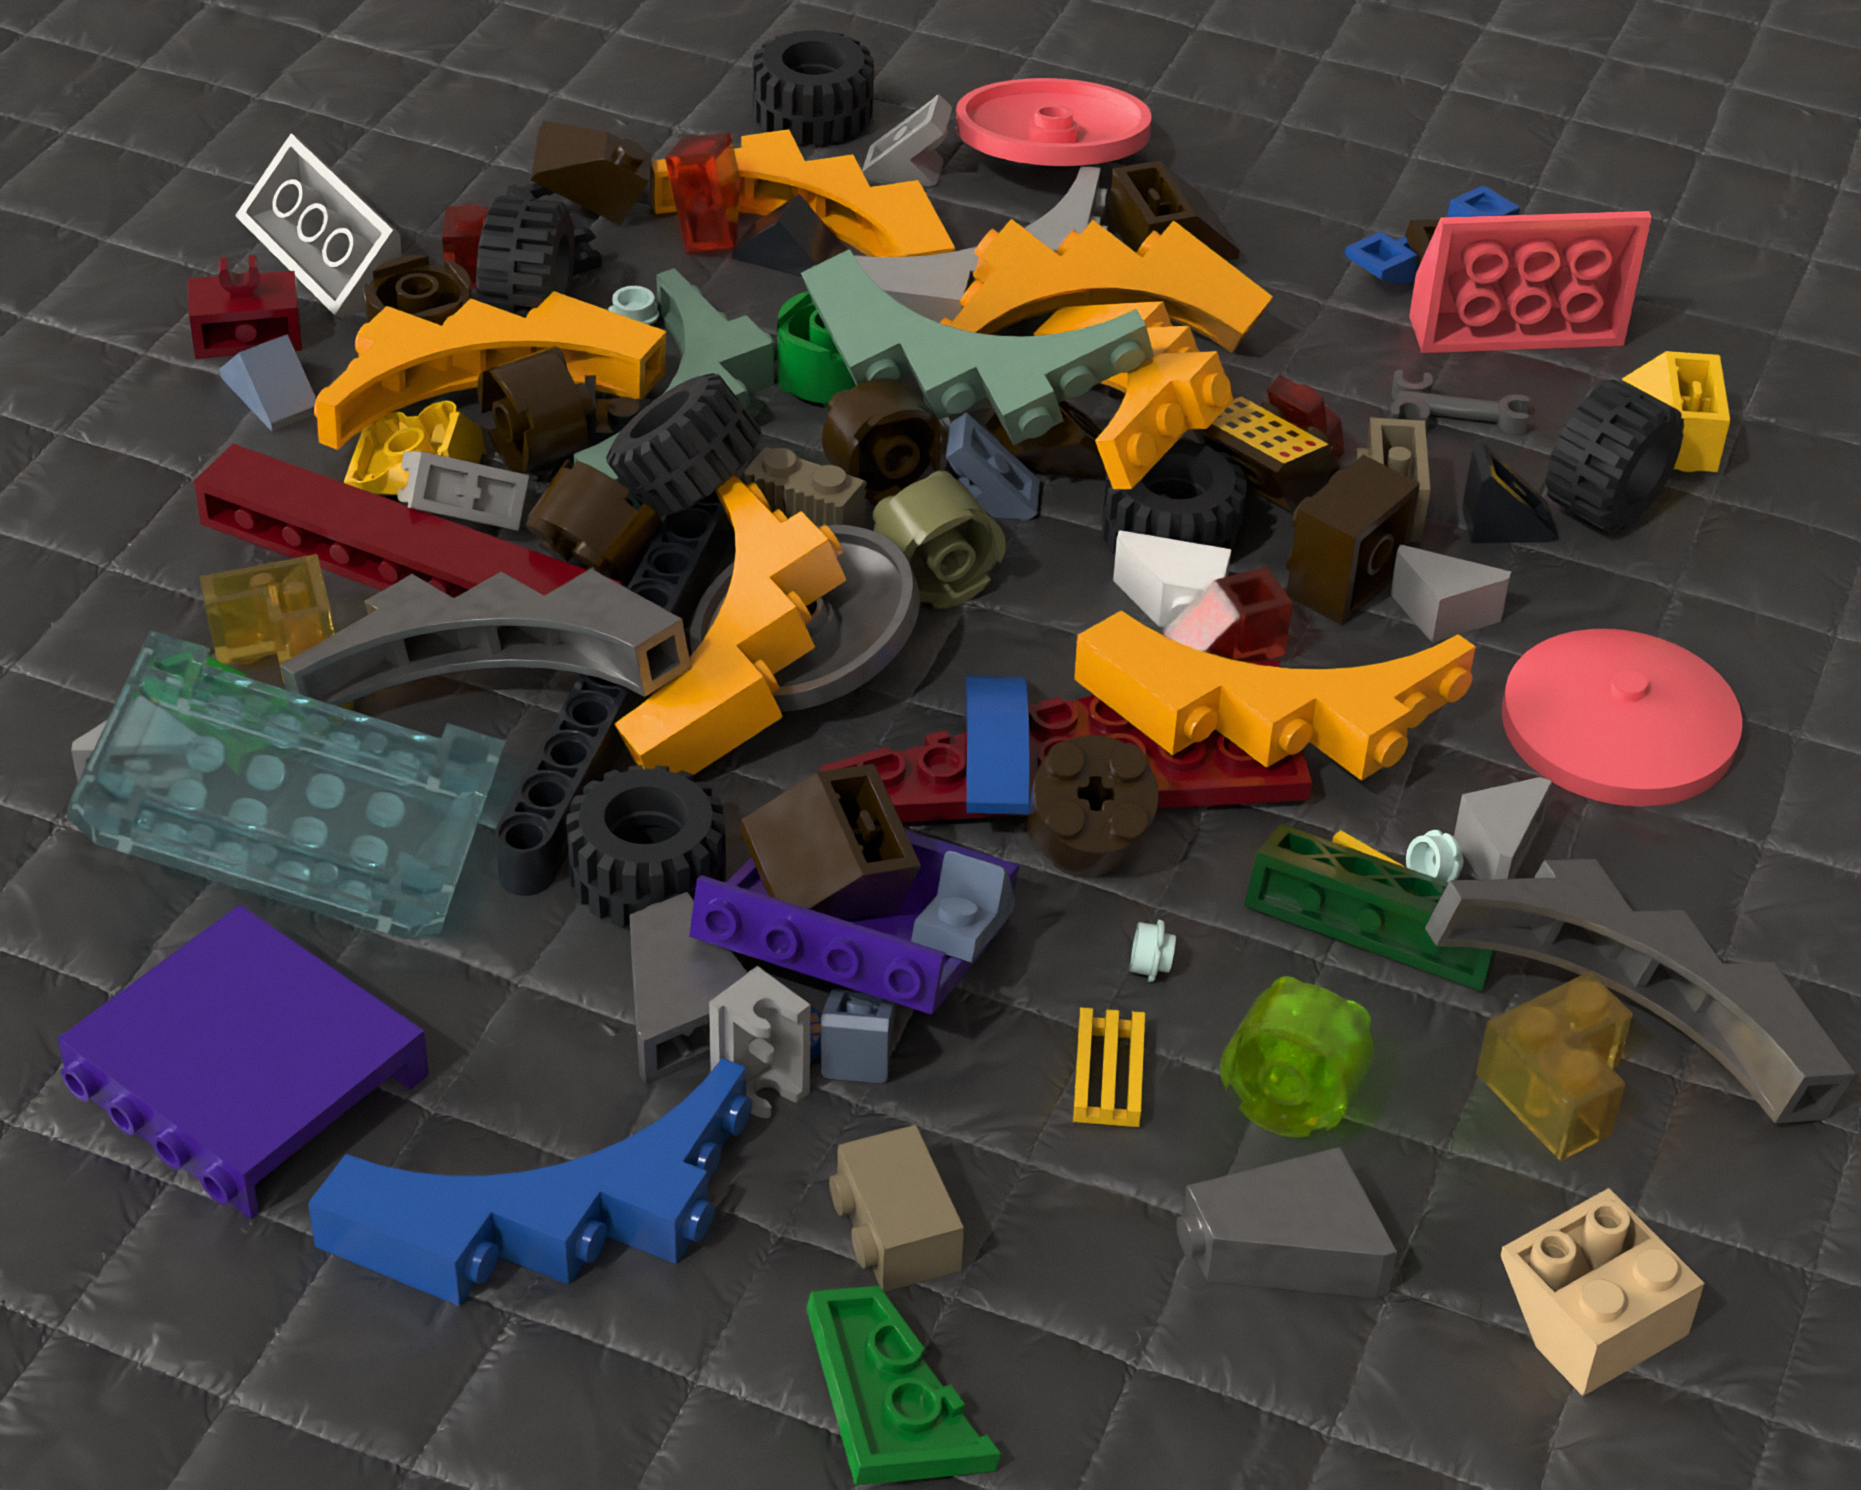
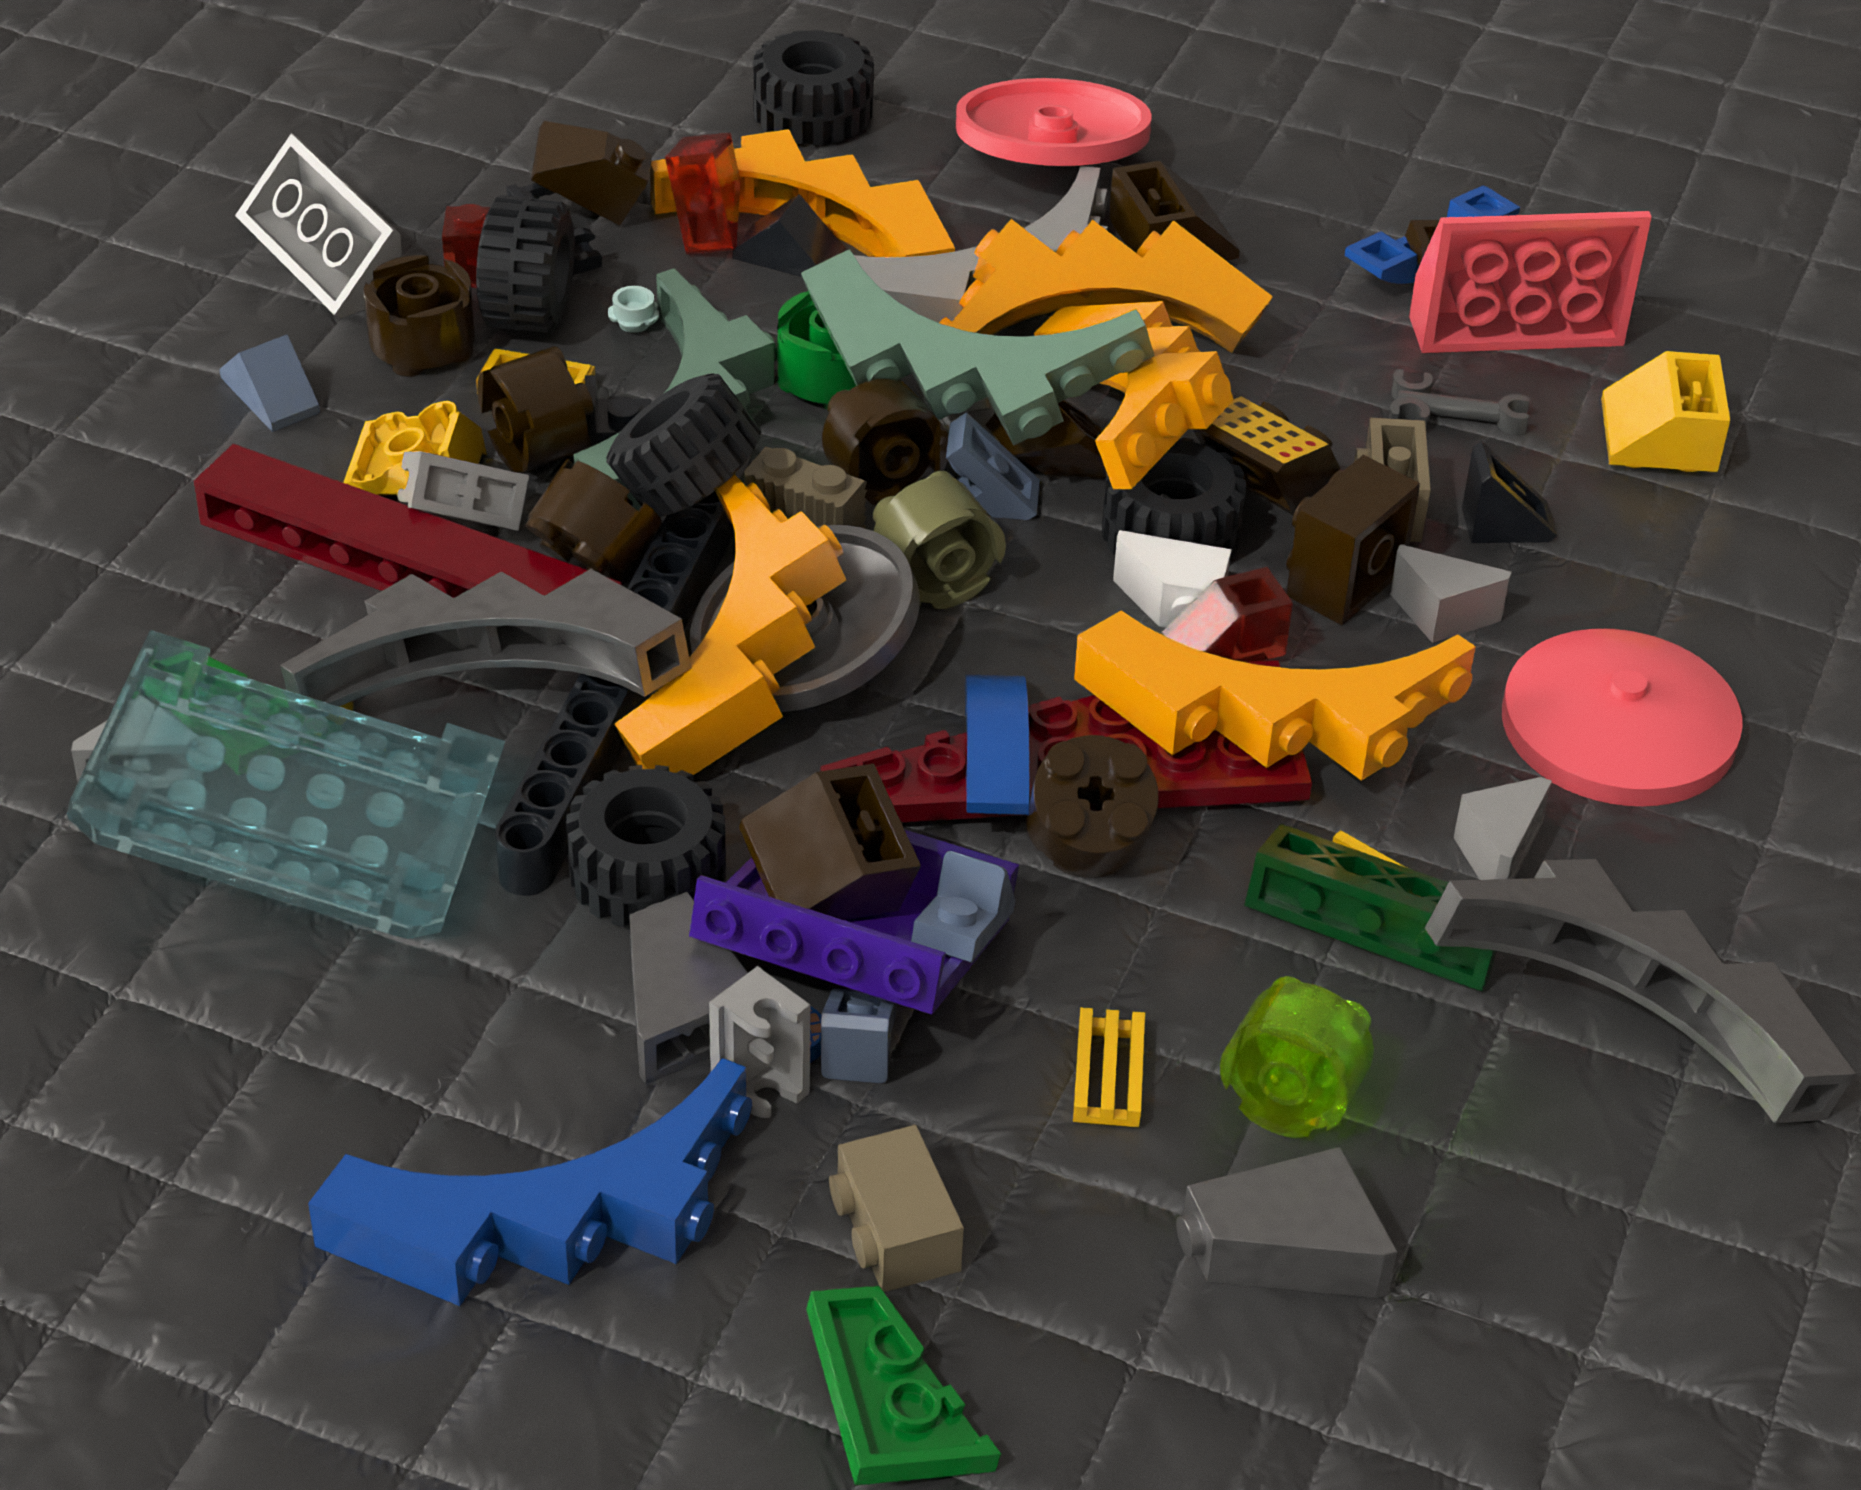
(237, 1054): dark purple panel -> none
(242, 310): dark red brick -> none
(267, 610): clear yellow brick -> none
(416, 359): light orange arch -> none
(908, 148): light grey slope -> none
(1152, 950): light aqua plate -> none
(1306, 407): clear red slope -> none
(1435, 855): light aqua plate -> none
(1557, 1062): clear yellow brick -> none
(1600, 1290): tan slope -> none
(1614, 455): black tyre -> none

